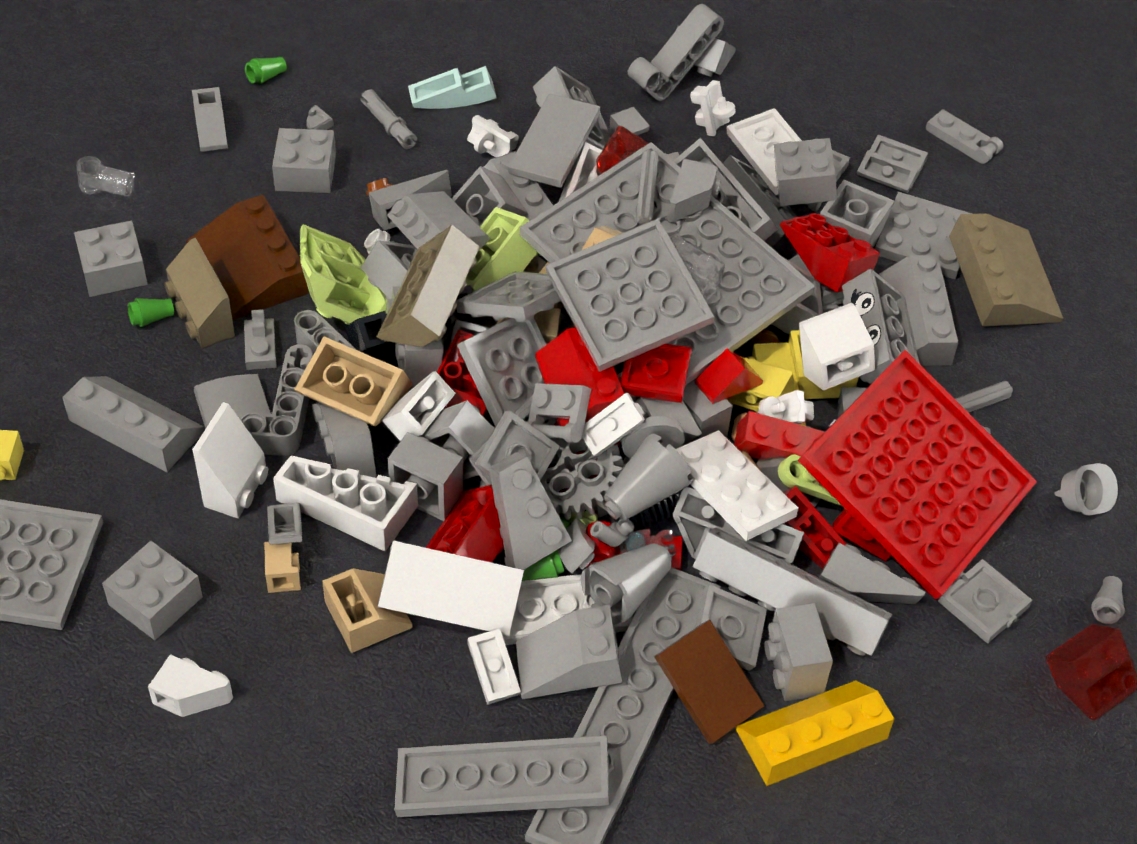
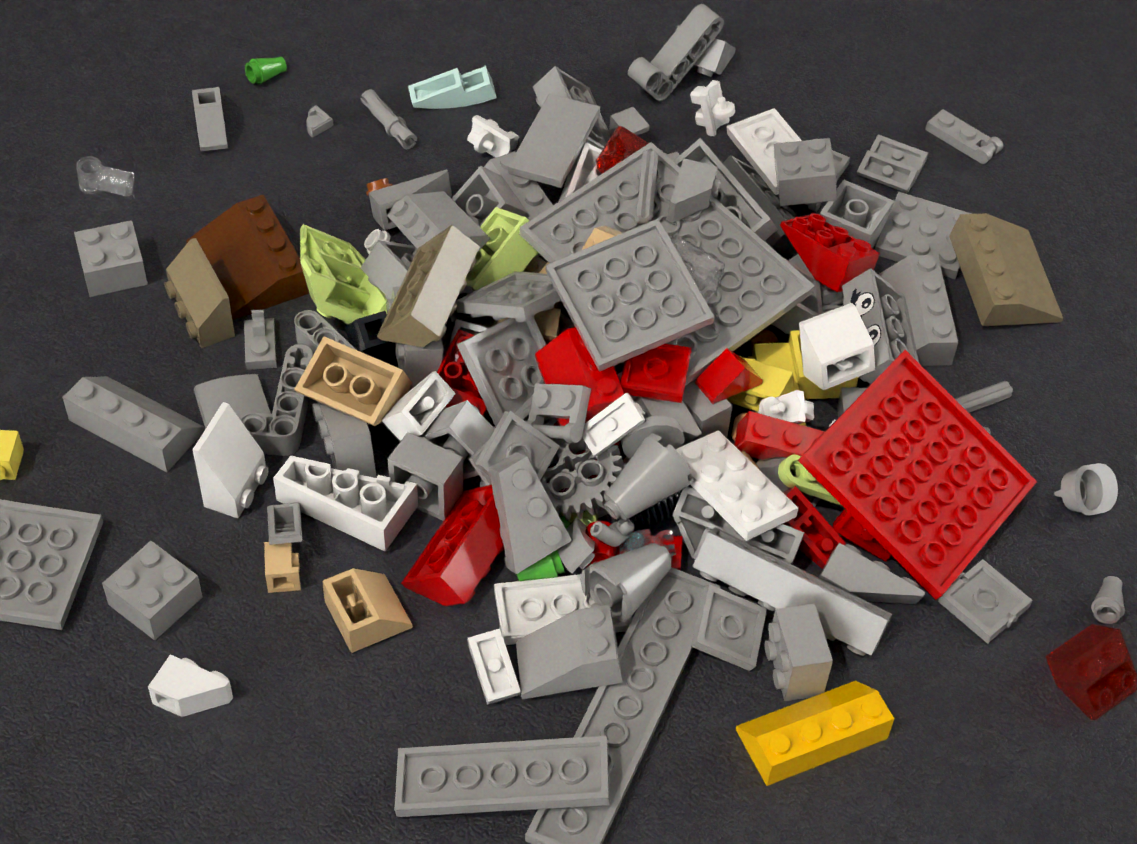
(147, 311): bright green cone -> none
(304, 160): light grey brick -> none
(450, 588): white tile -> none
(709, 681): reddish brown tile -> none

